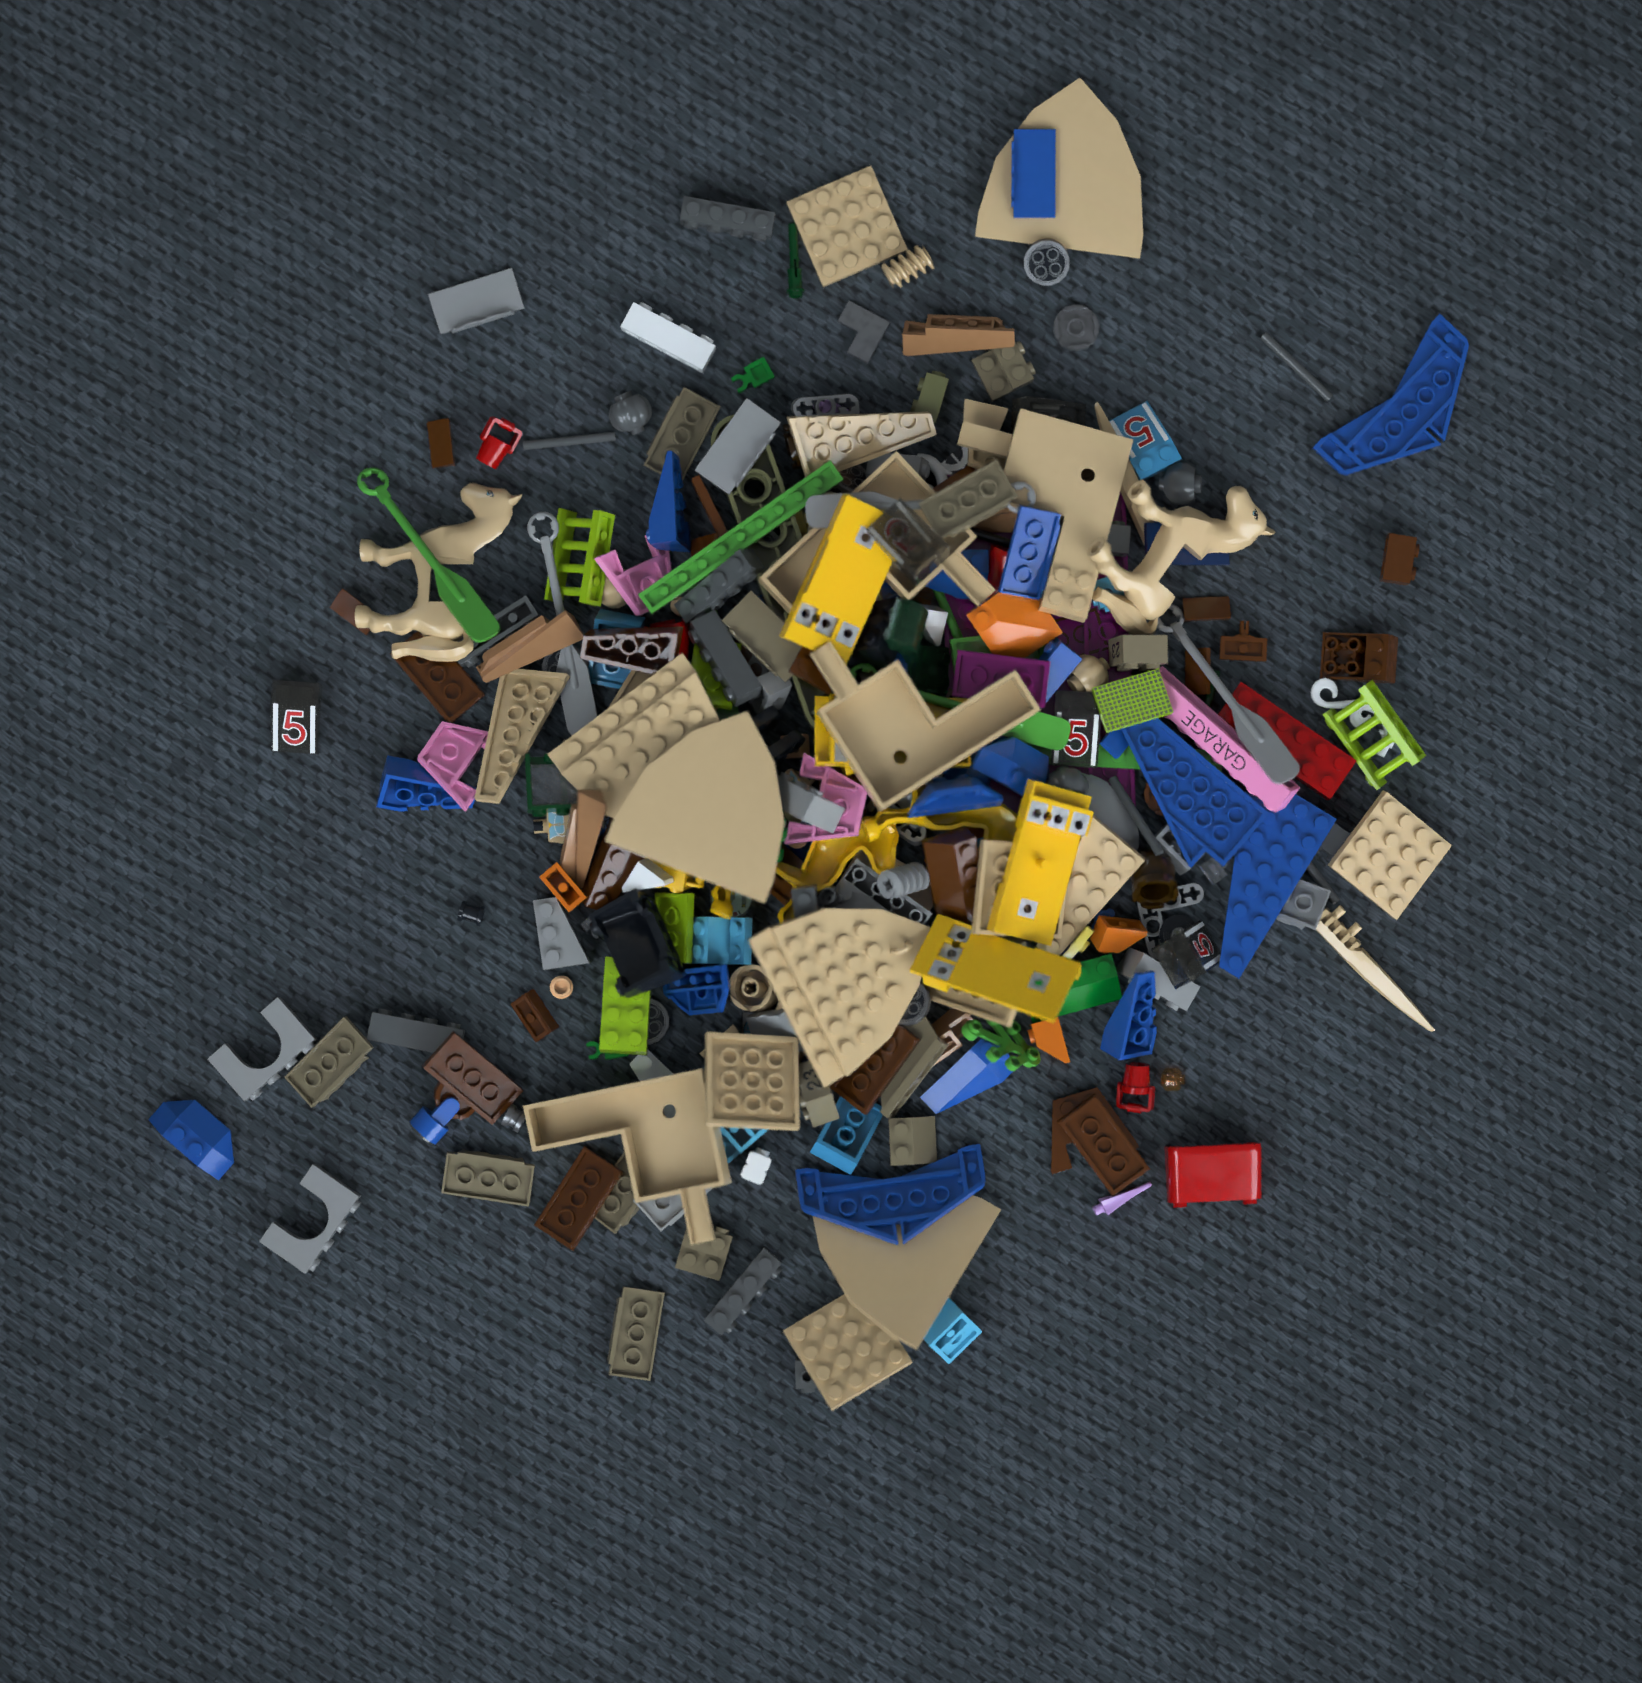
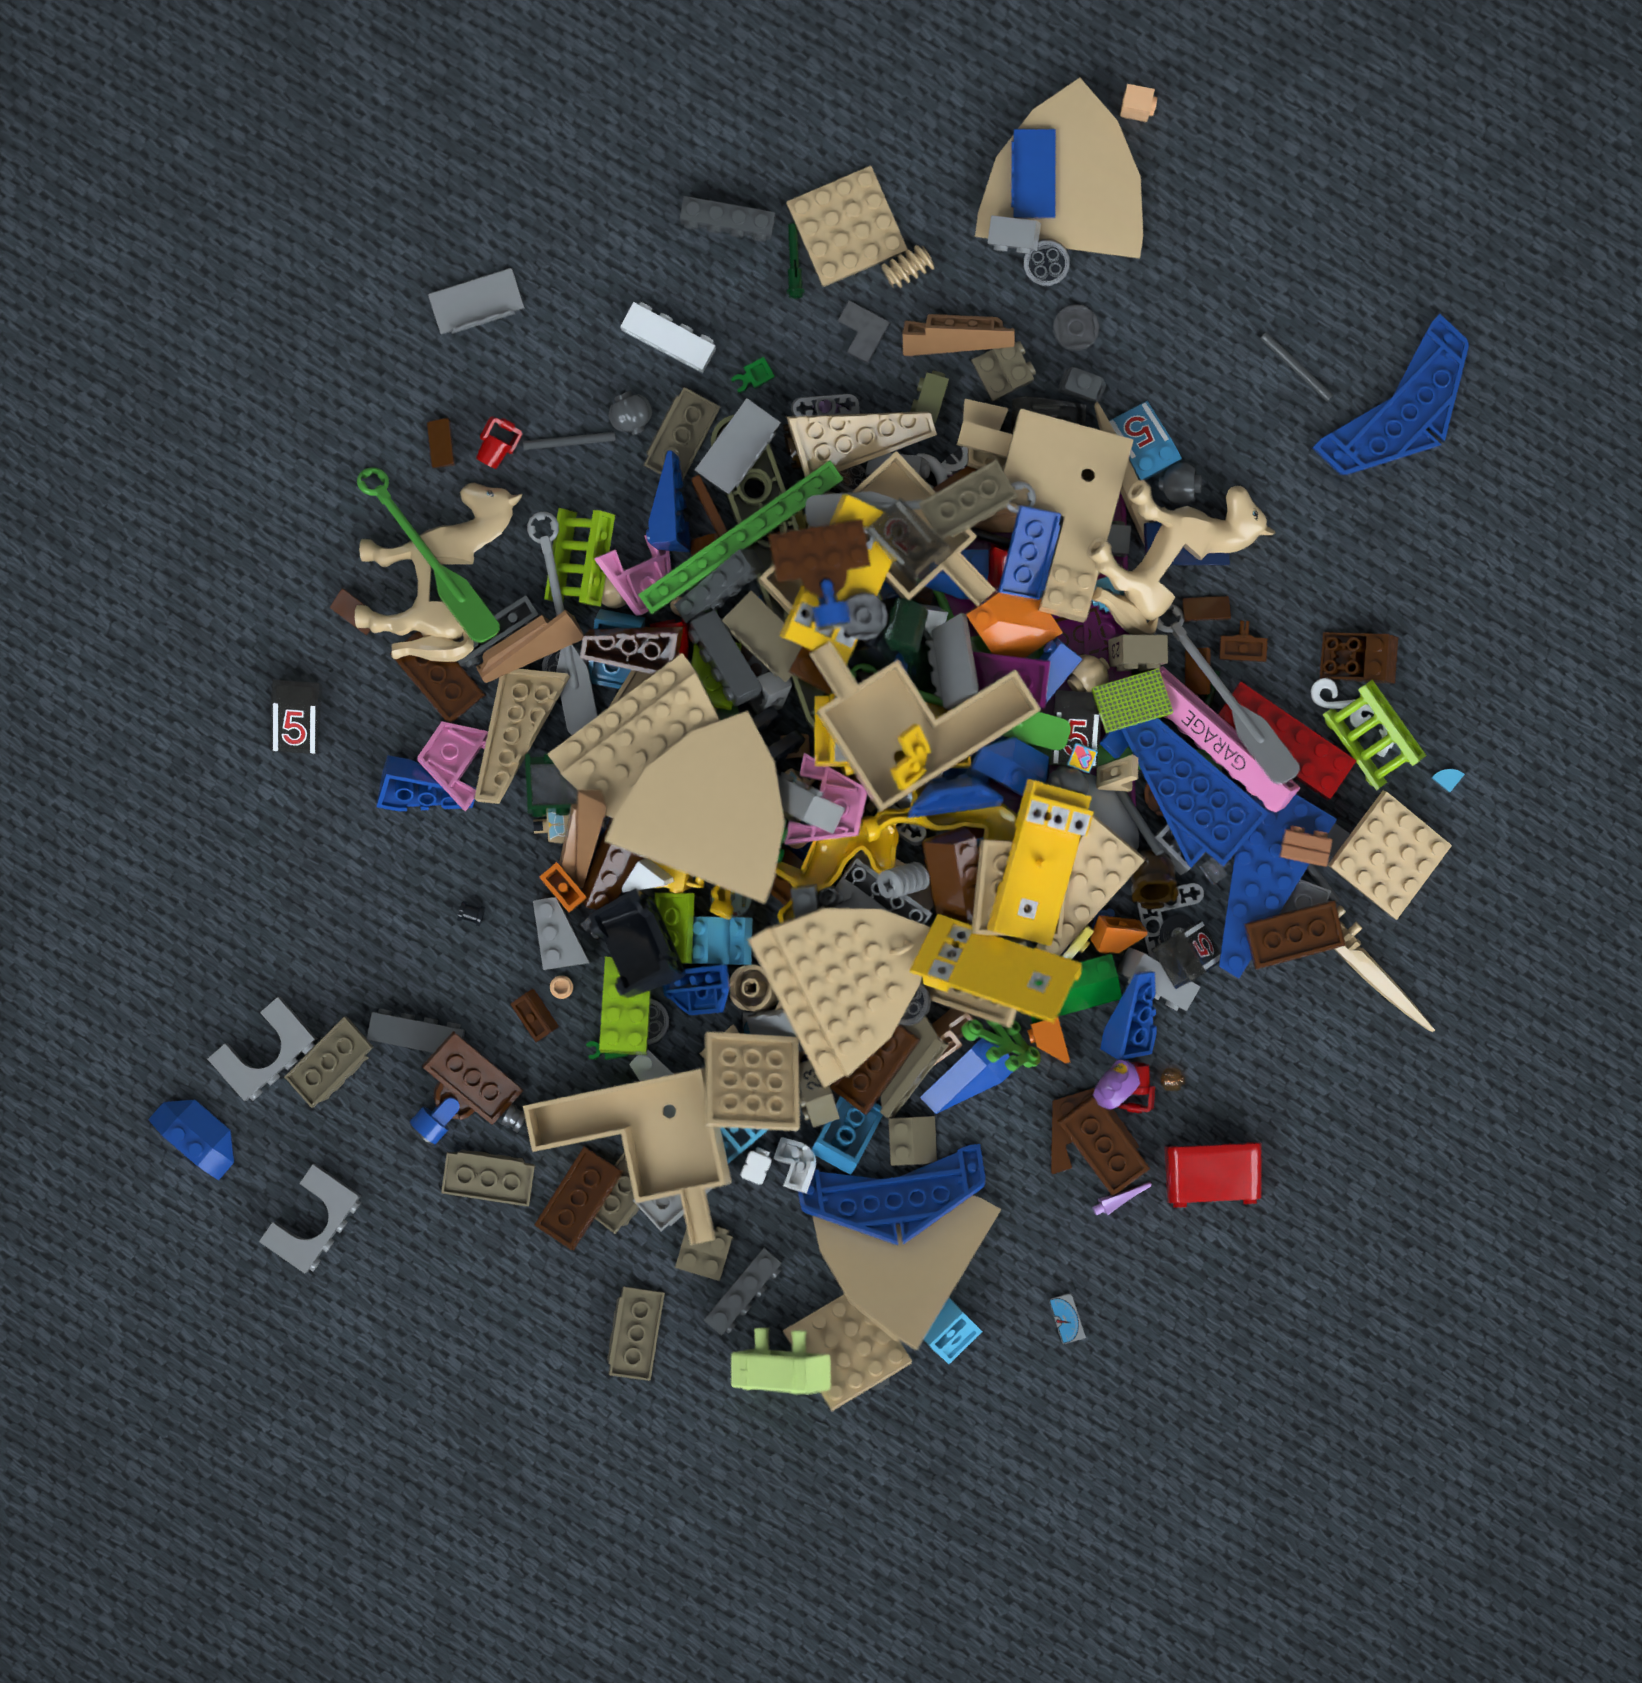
(780, 1370): none -> yellowish green piece
(801, 1160): none -> white plate
(822, 562): none -> reddish brown plate
(866, 615): none -> flat silver tile
(912, 766): none -> yellow plate
(953, 662): none -> light grey piece
(1014, 233): none -> light grey piece
(1067, 1318): none -> slope
(1082, 385): none -> dark grey torso
(1082, 757): none -> tile
(1116, 1084): none -> medium lavender piece
(1118, 774): none -> tan slope
(1138, 103): none -> light nougat piece
(1294, 934): none -> reddish brown tile
(1305, 847): none -> nougat brick
(1398, 559): reddish brown brick -> none
(1448, 778): none -> medium azure tile

